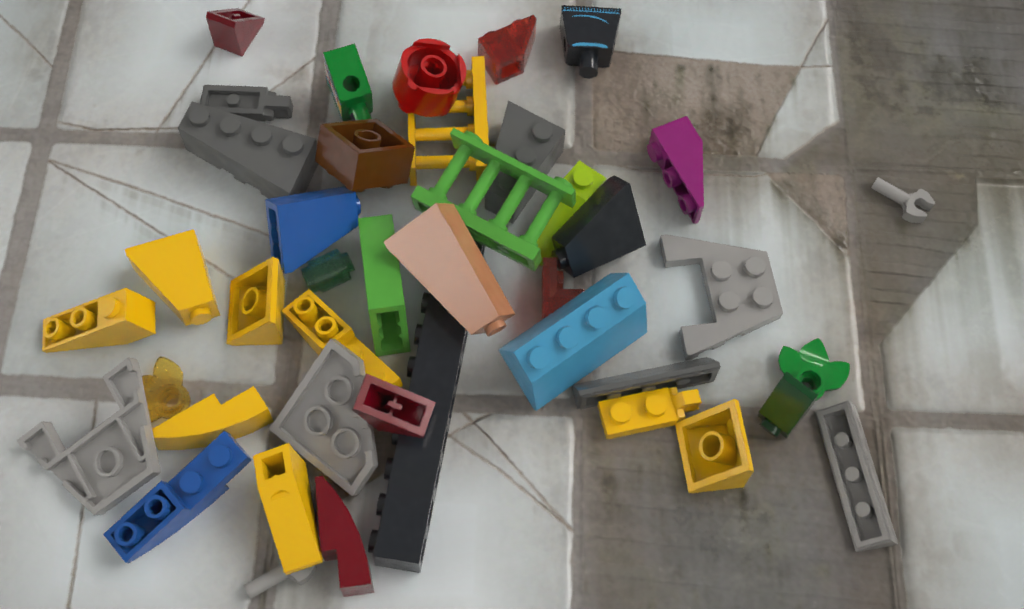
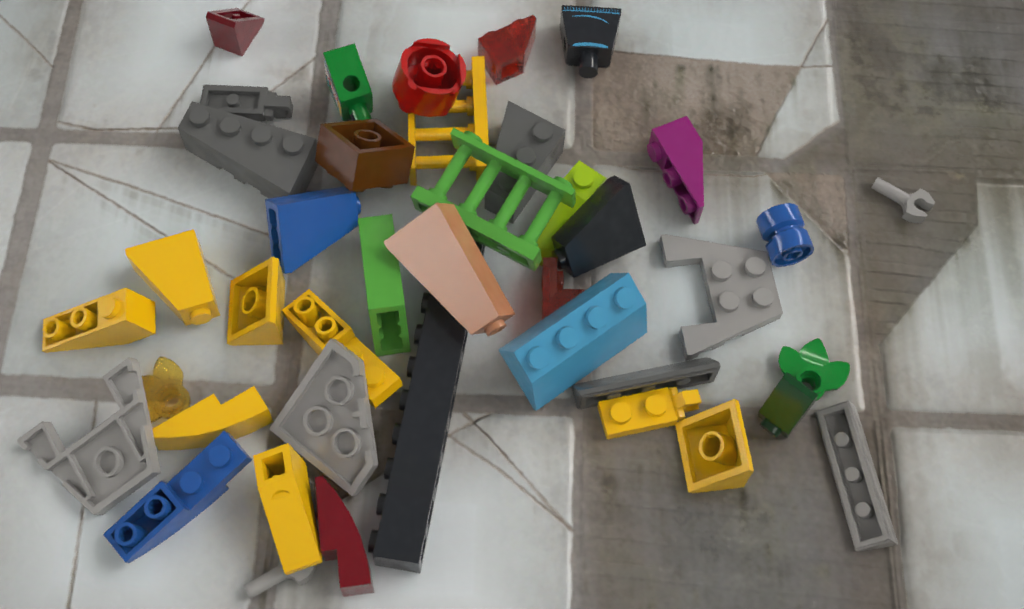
(328, 271): clear green brick -> none
(392, 408): dark red slope -> none
(785, 235): none -> blue wheel

